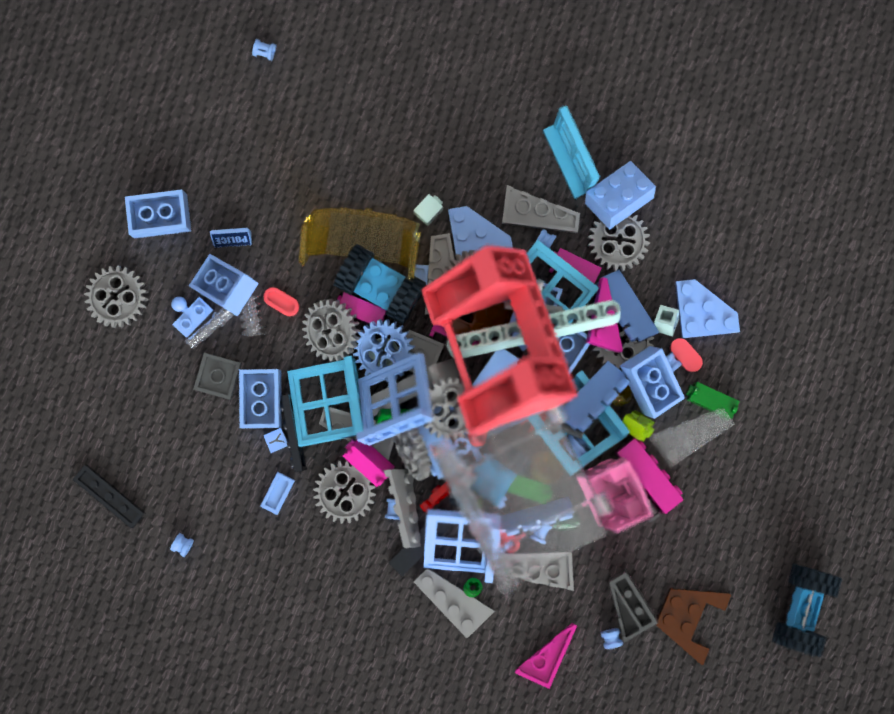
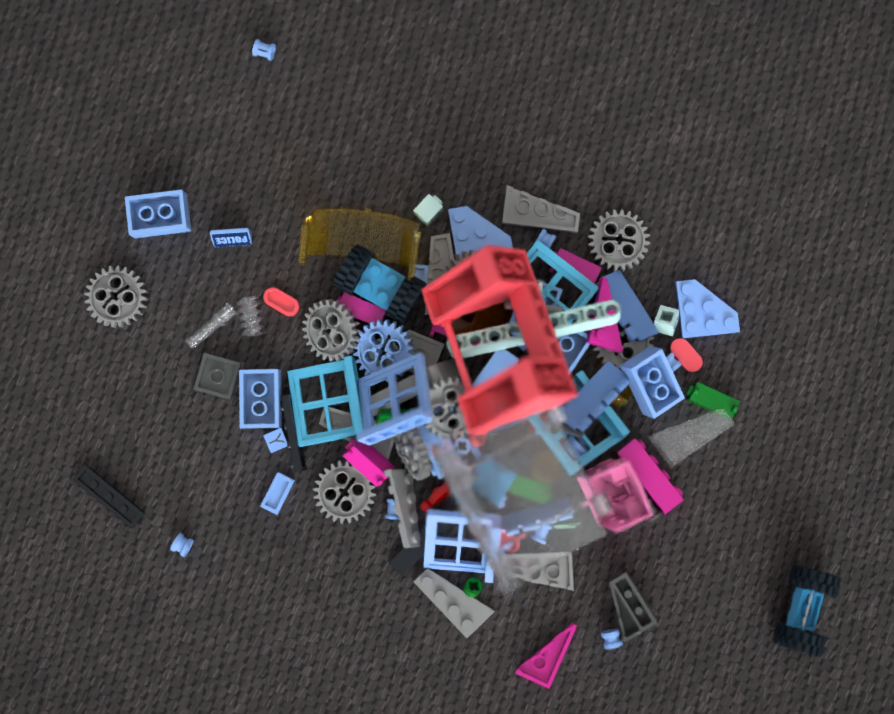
(191, 316): light blue plate -> none
(223, 284): light blue brick -> none
(571, 154): medium azure window -> none
(620, 195): light blue brick -> none
(638, 425): lime cylinder -> none
(682, 613): reddish brown wing -> none

